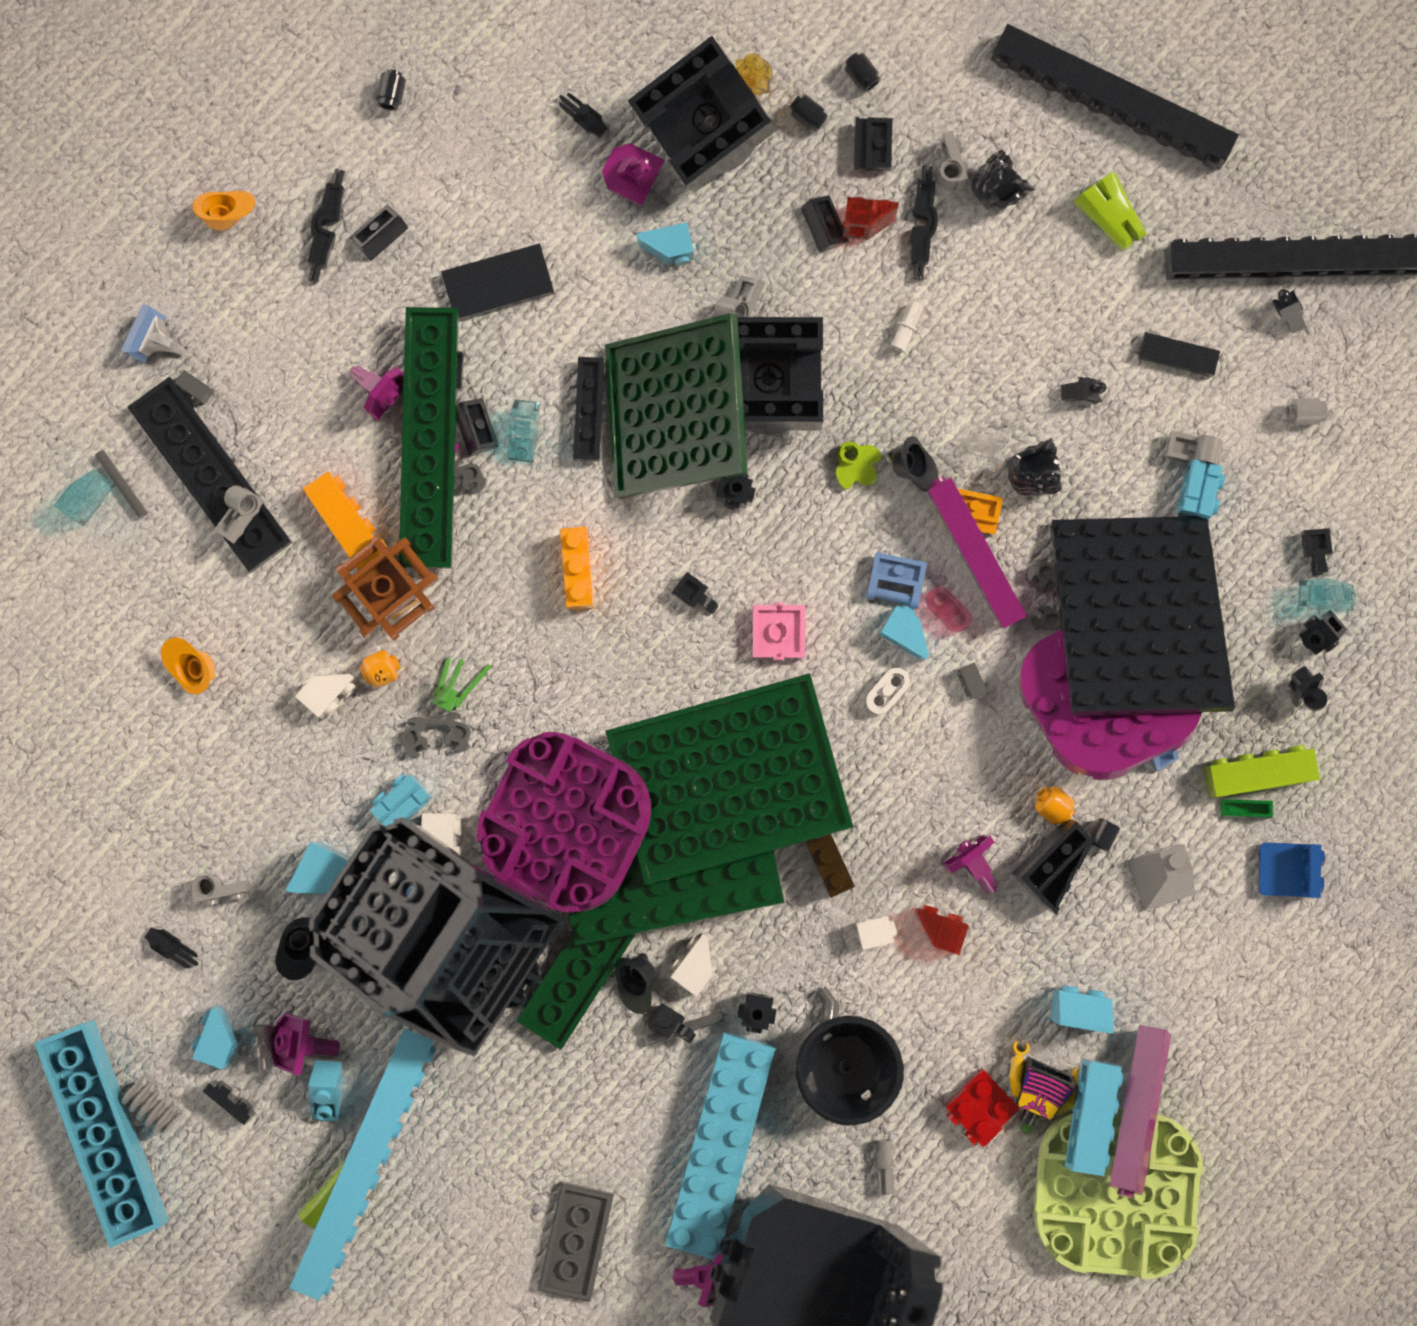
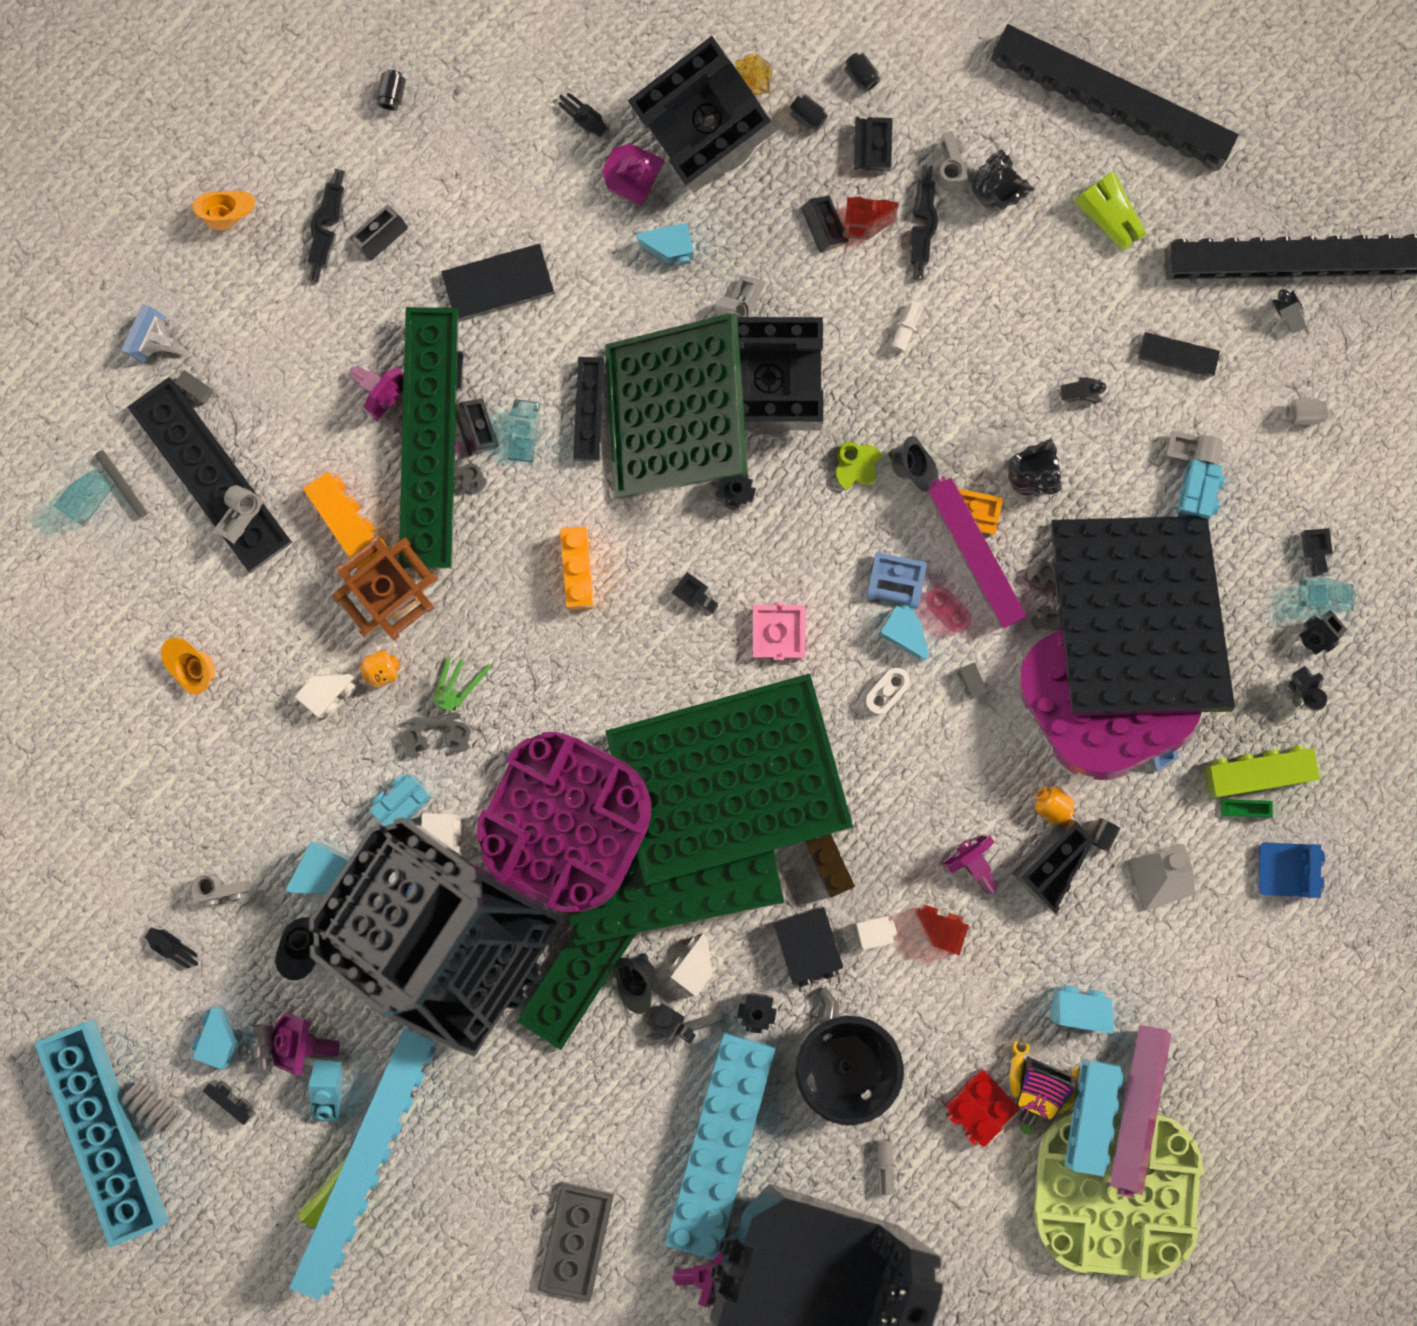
(808, 946): none -> black brick

